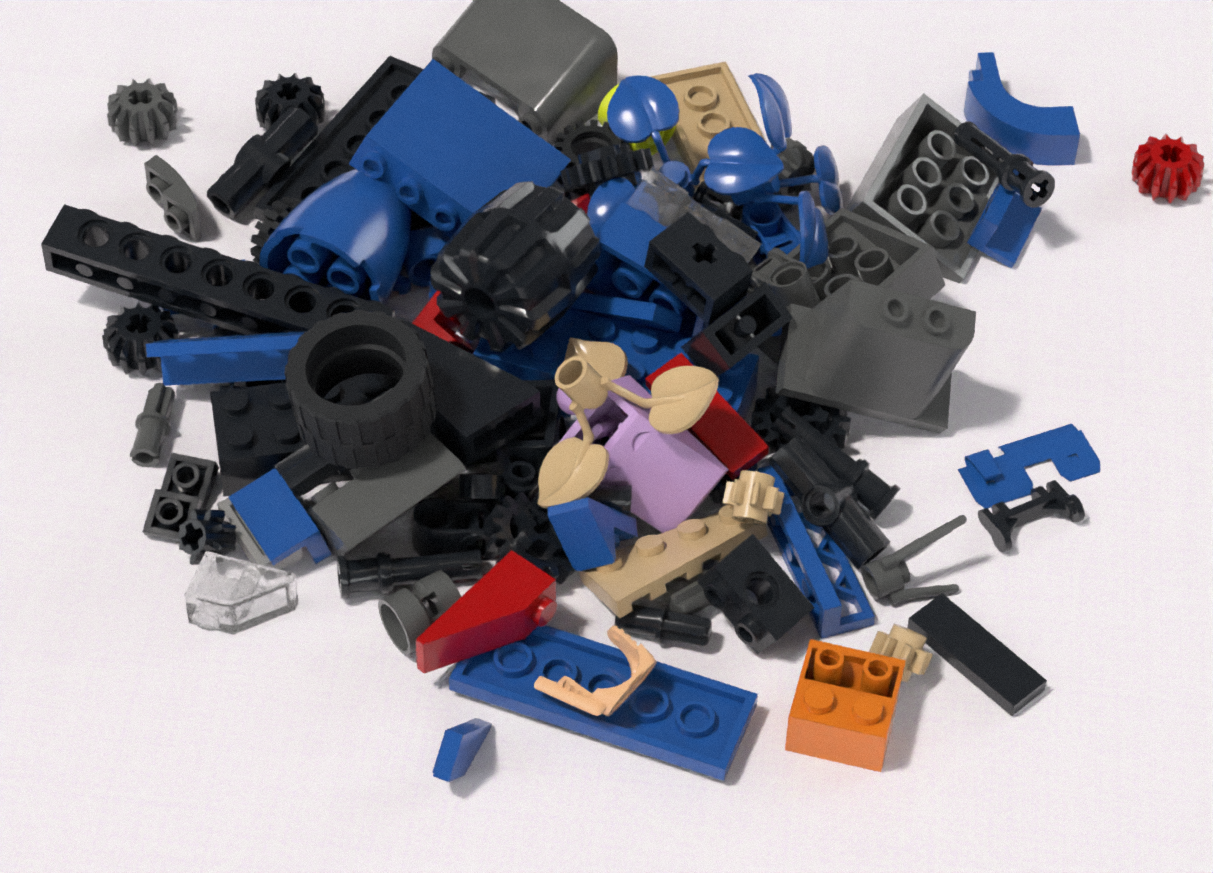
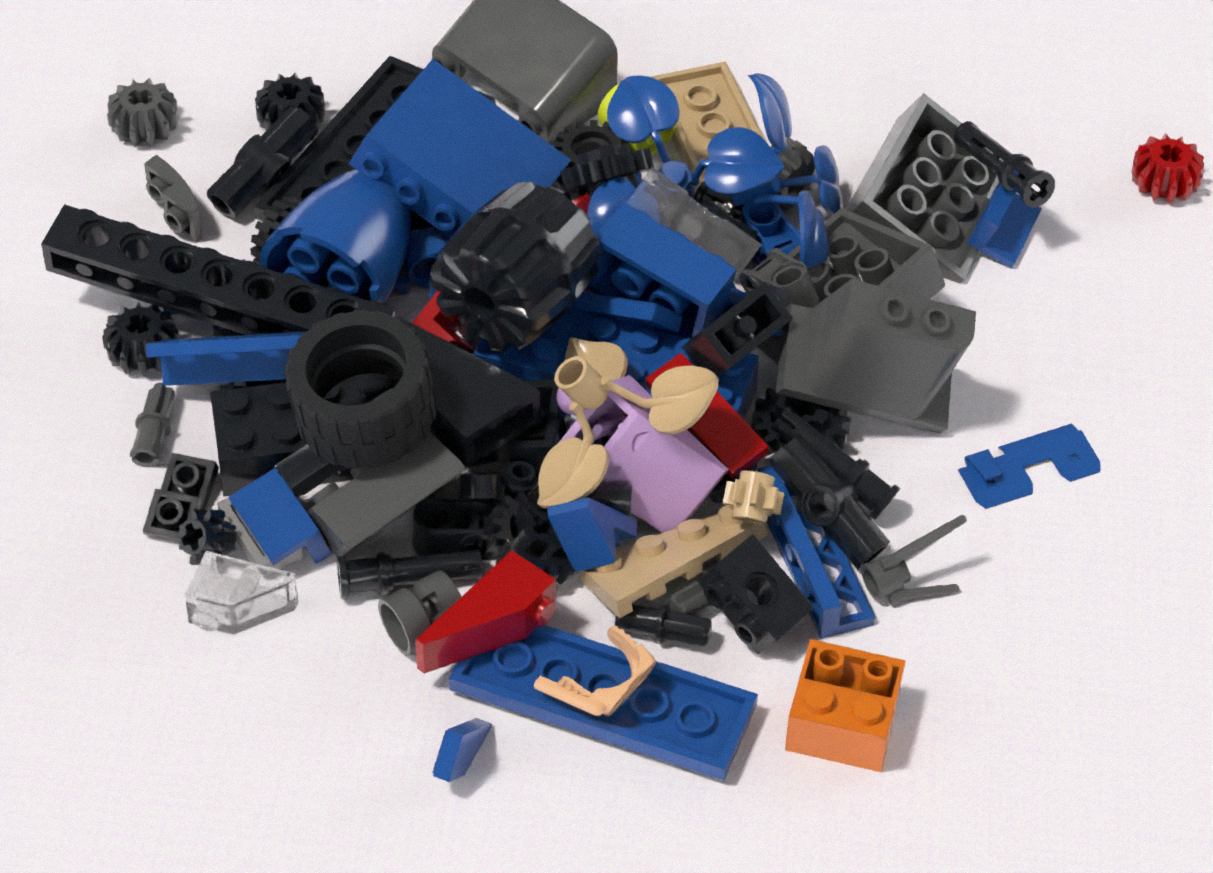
(698, 267): black brick -> none
(904, 645): tan gear -> none
(977, 654): black tile -> none
(1041, 133): blue arch -> none
(1044, 501): black piece -> none

